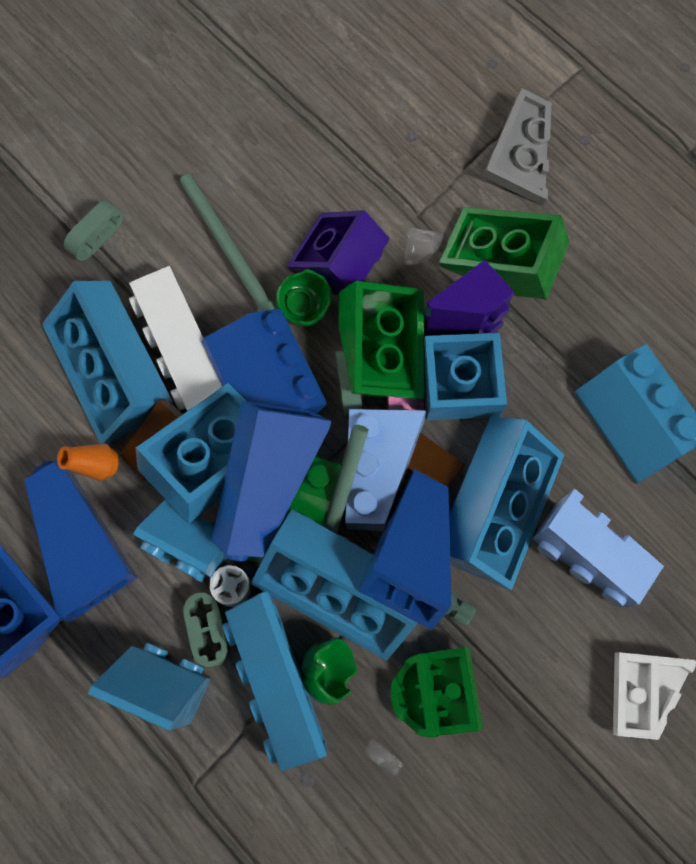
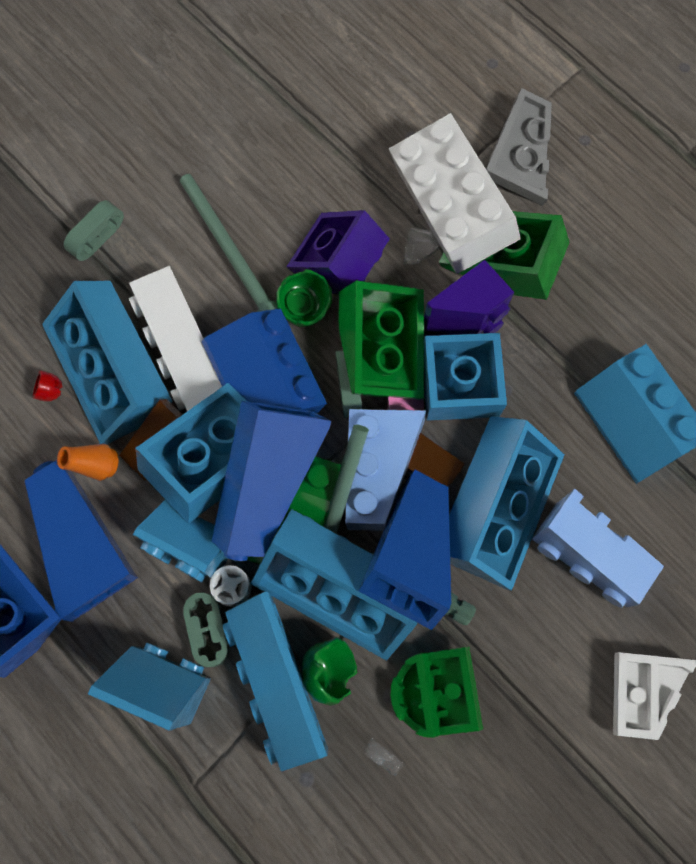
(47, 387): none -> red hinge
(455, 193): none -> white brick

